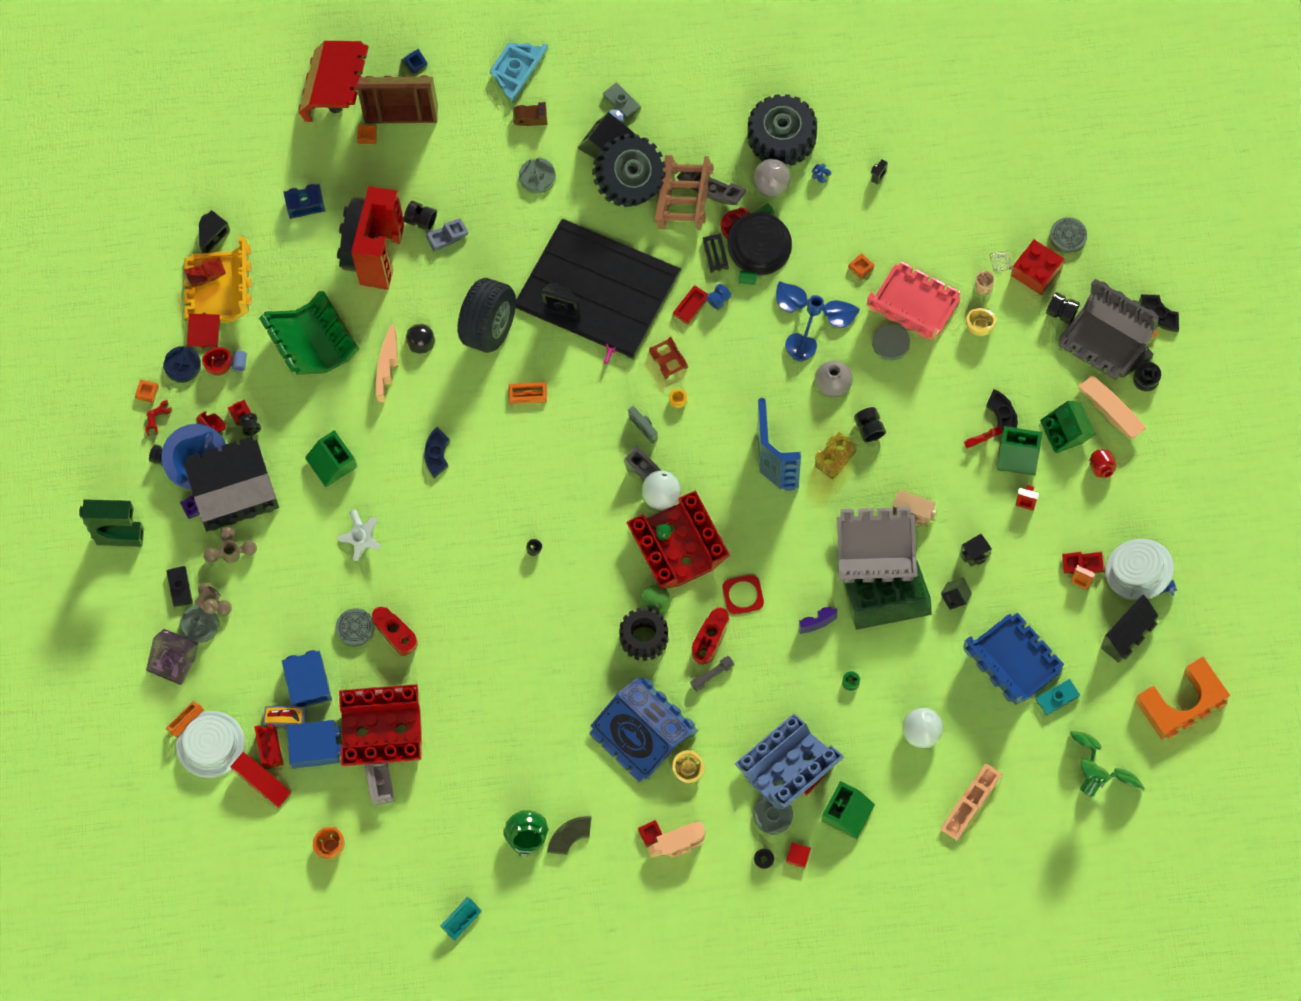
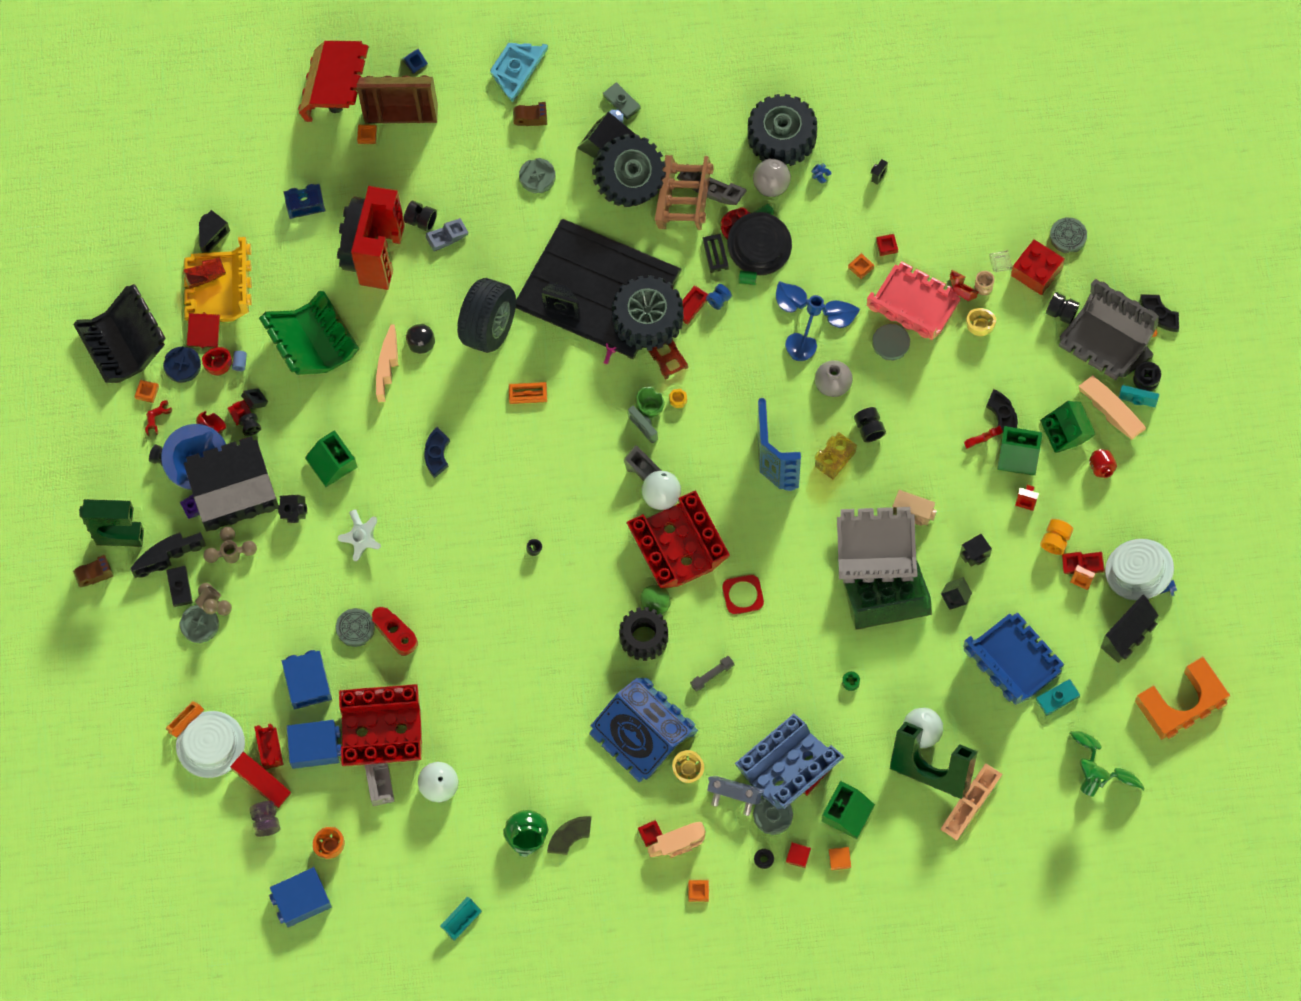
(93, 572): none -> reddish brown leg
(122, 337): none -> black hinge
(159, 555): none -> black slope
(171, 656): slope -> none
(254, 398): none -> black plate
(265, 822): none -> wheel
(284, 715): slope -> none
(292, 508): none -> black brick
(299, 897): none -> blue brick
(438, 782): none -> light aqua piece
(647, 312): none -> black wheel
(649, 402): none -> bright green hair
(663, 532): green hinge -> none
(698, 890): none -> orange tile
(717, 622): red piece -> none
(734, 790): none -> sand blue piece
(824, 617): dark purple slope -> none
(839, 858): none -> orange tile
(887, 244): none -> red tile
(908, 761): none -> dark green arch
(960, 288): none -> red slope
(1056, 537): none -> light orange wheel
(1138, 396): none -> teal plate

